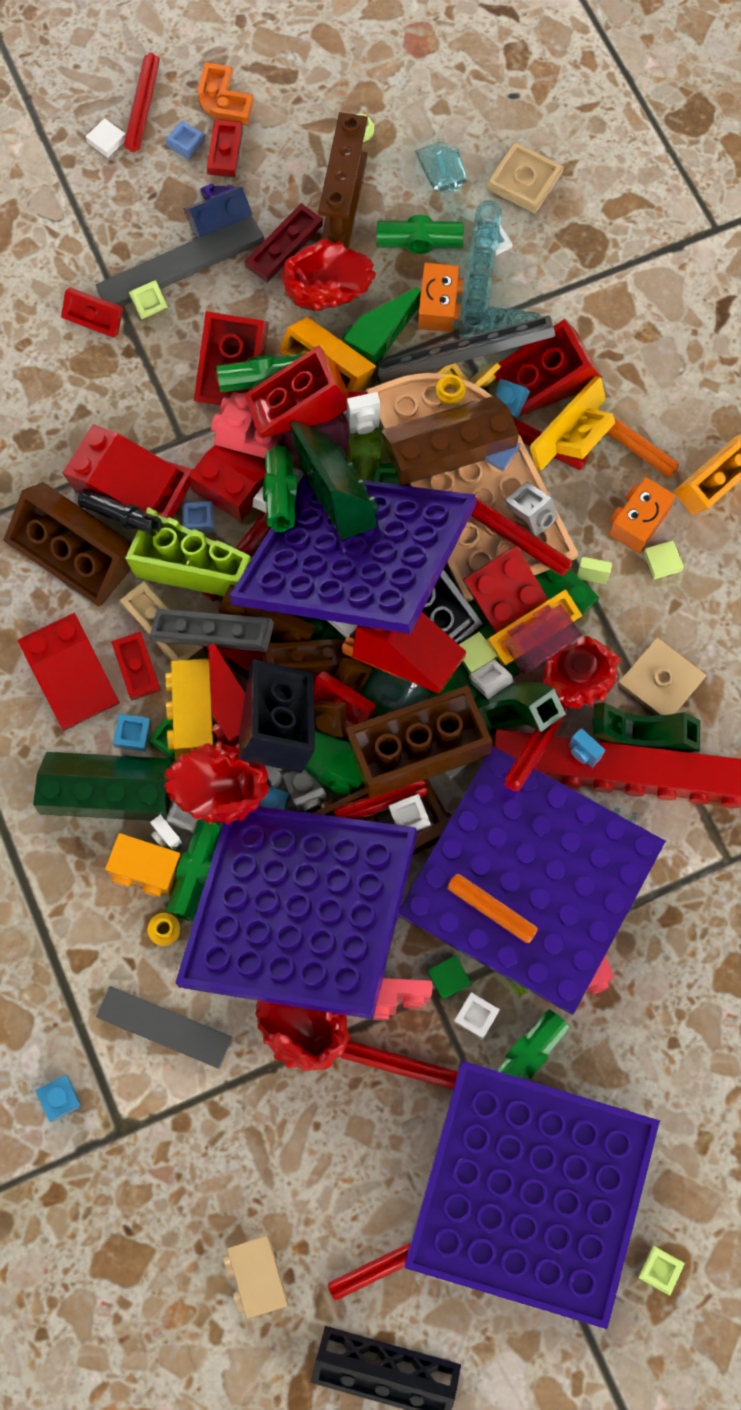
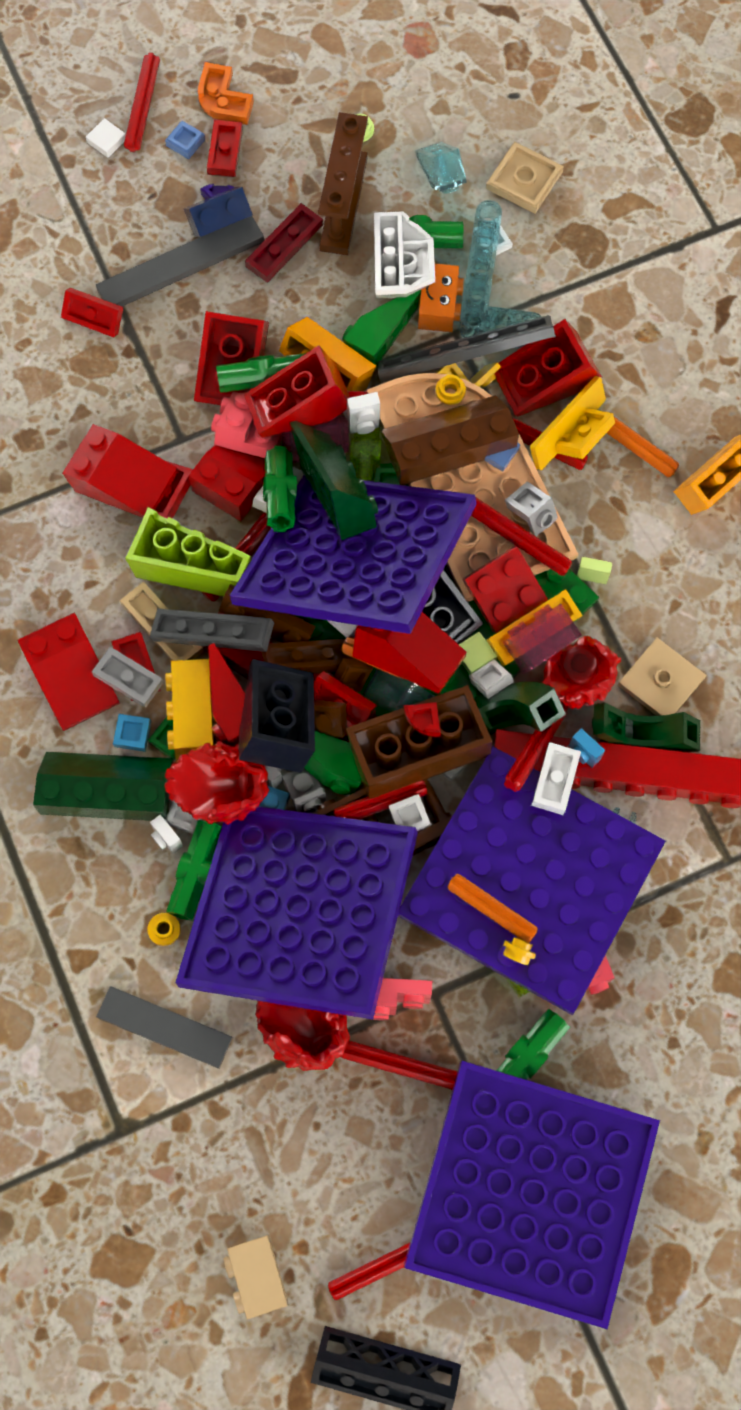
(58, 1098): dark azure plate -> none
(68, 542): reddish brown slope -> none
(127, 677): none -> light grey plate
(128, 515): black pin -> none
(143, 865): light orange brick -> none
(148, 299): yellowish green tile -> none
(198, 516): medium blue tile -> none
(326, 275): red hair -> none
(401, 256): none -> white wedge
(423, 718): none -> red tile
(449, 977): green tile -> none
(476, 1016): white plate -> none
(512, 396): dark azure plate -> none
(519, 951): none -> yellow plate
(556, 778): none -> white plate
(642, 514): orange brick -> none
(661, 1270): yellowish green tile -> none
(663, 559): yellowish green tile -> none

